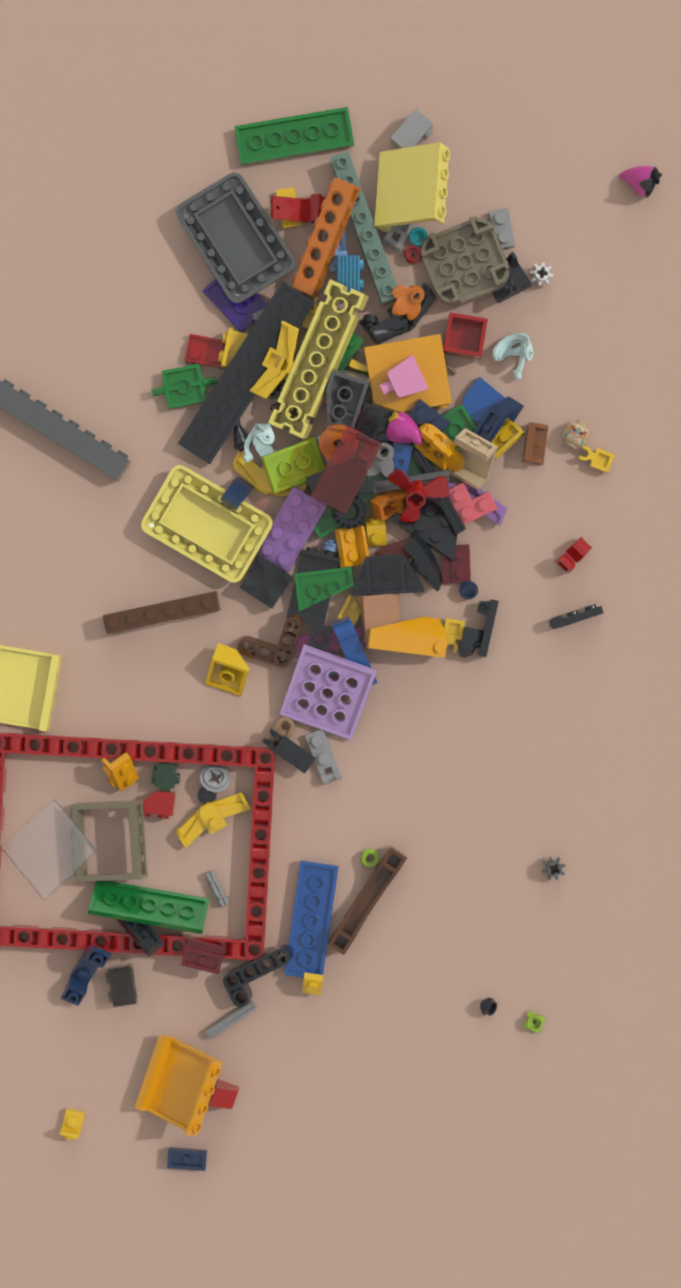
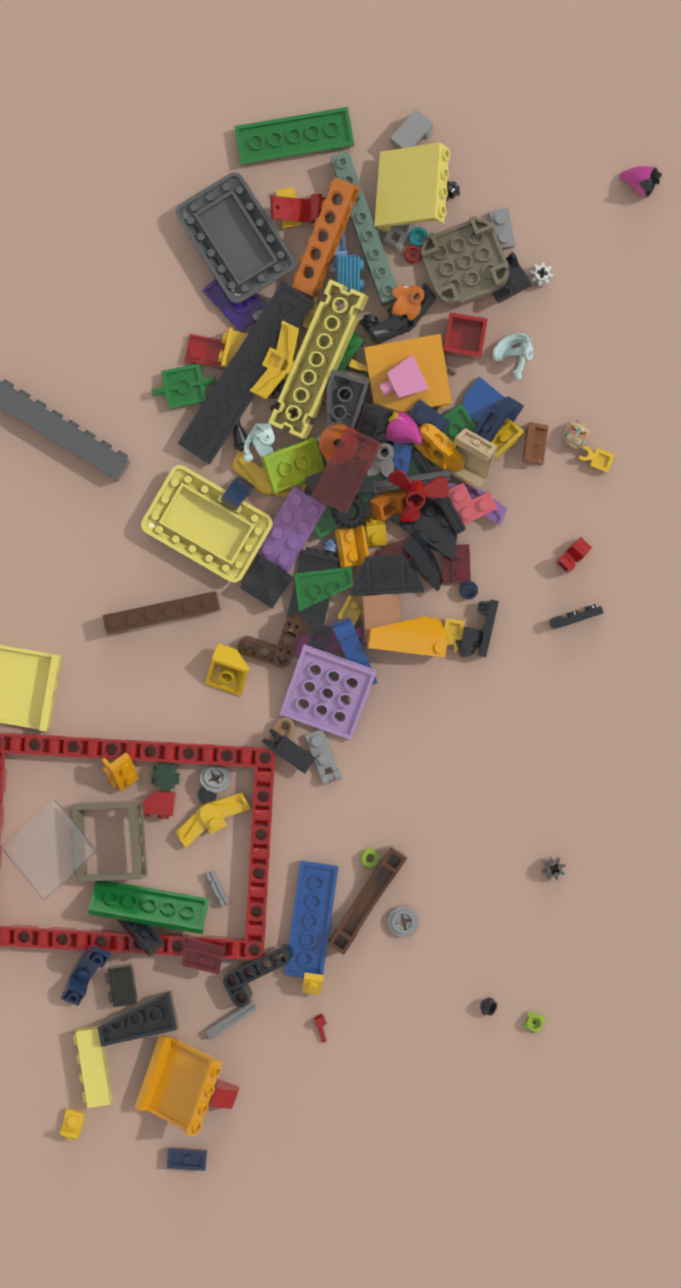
(93, 1067): none -> light yellow brick
(147, 1020): none -> black wedge
(319, 1022): none -> red hand
(411, 925): none -> light grey gear
(453, 189): none -> black plate

